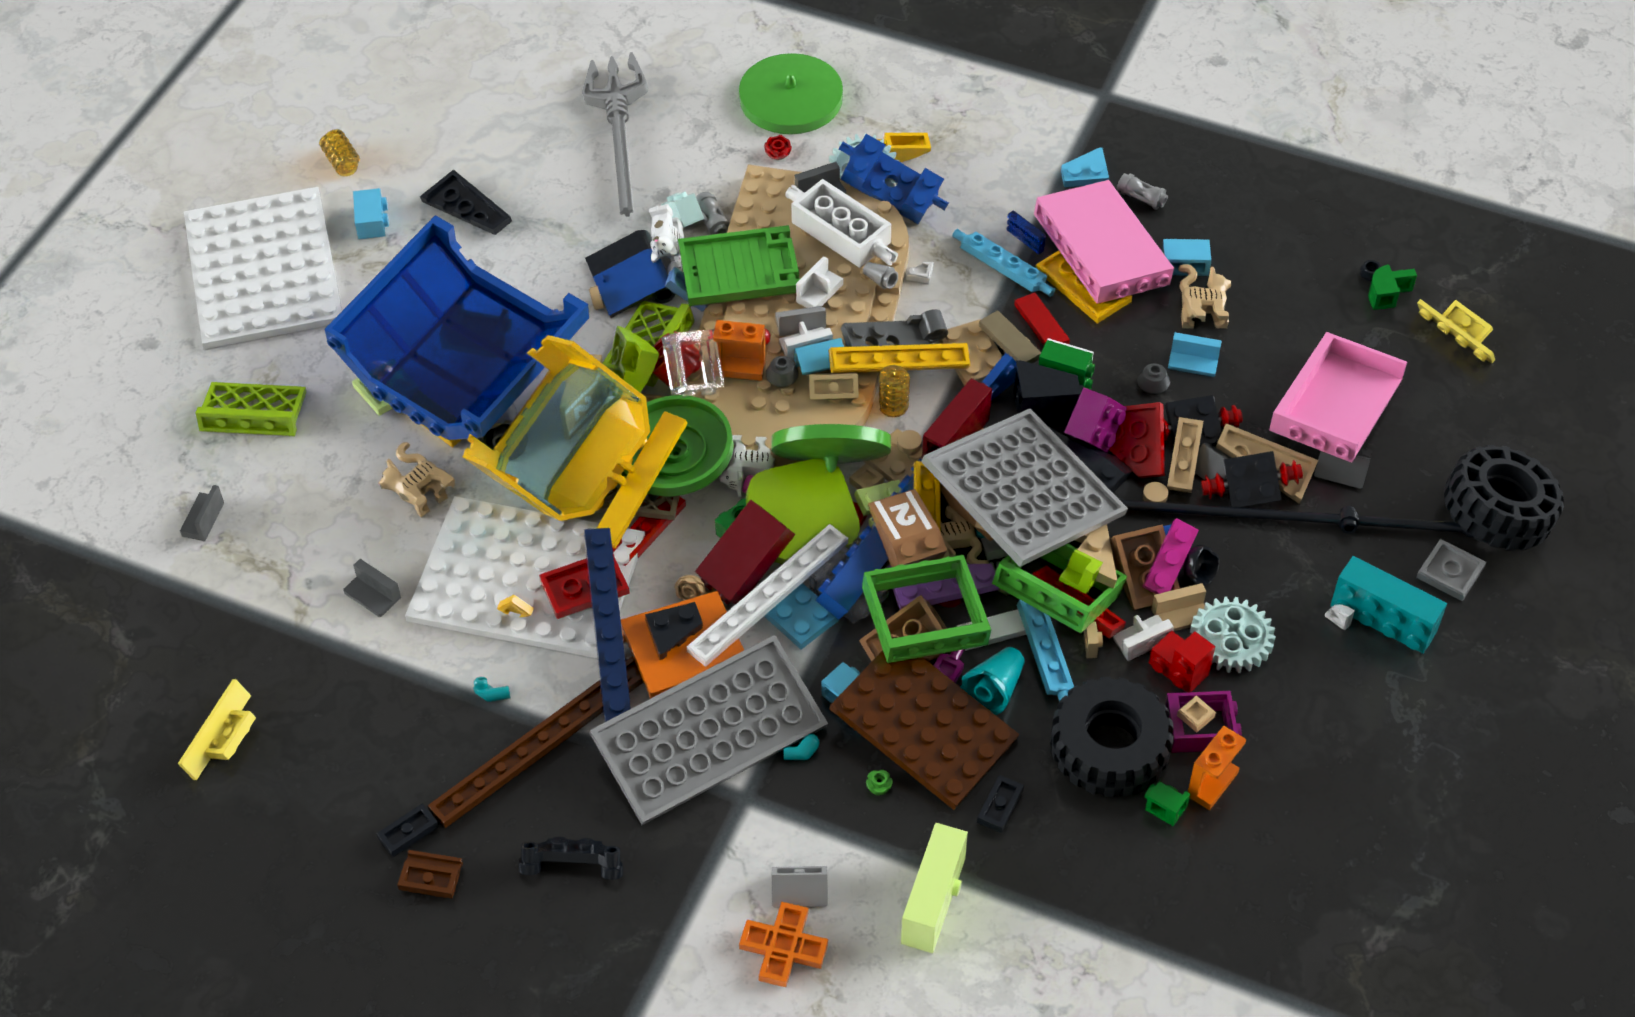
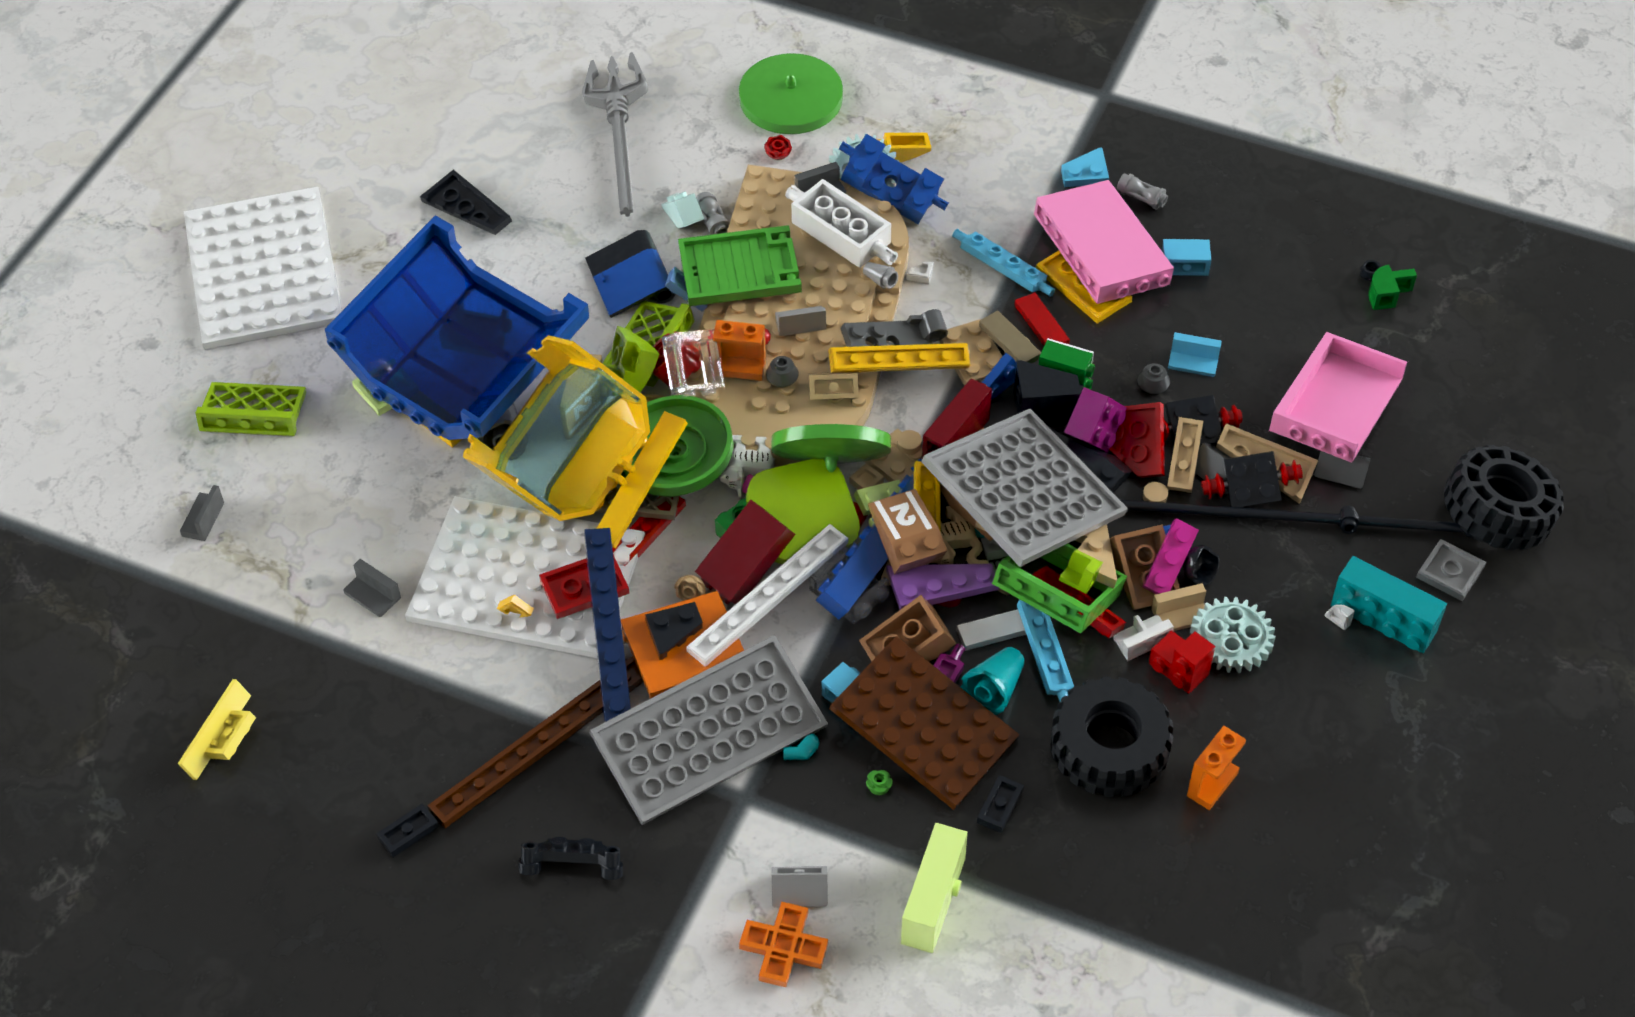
(340, 152): clear yellow piece -> none
(369, 213): medium azure brick -> none
(418, 481): tan animal -> none
(430, 874): reddish brown plate -> none
(489, 693): teal arm -> none
(596, 298): tan tile -> none
(665, 235): white animal -> none
(801, 617): medium azure plate -> none
(804, 338): white panel -> none
(815, 357): medium azure panel -> none
(817, 285): white panel -> none
(894, 391): clear yellow piece -> none
(931, 642): bright green window -> none
(1026, 232): clear blue tile -> none
(1092, 640): tan plate -> none
(1166, 802): green brick -> none
(1196, 714): tan tile -> none
(1199, 301): tan animal -> none
(1217, 701): magenta window -> none
(1463, 324): light yellow bracket -> none

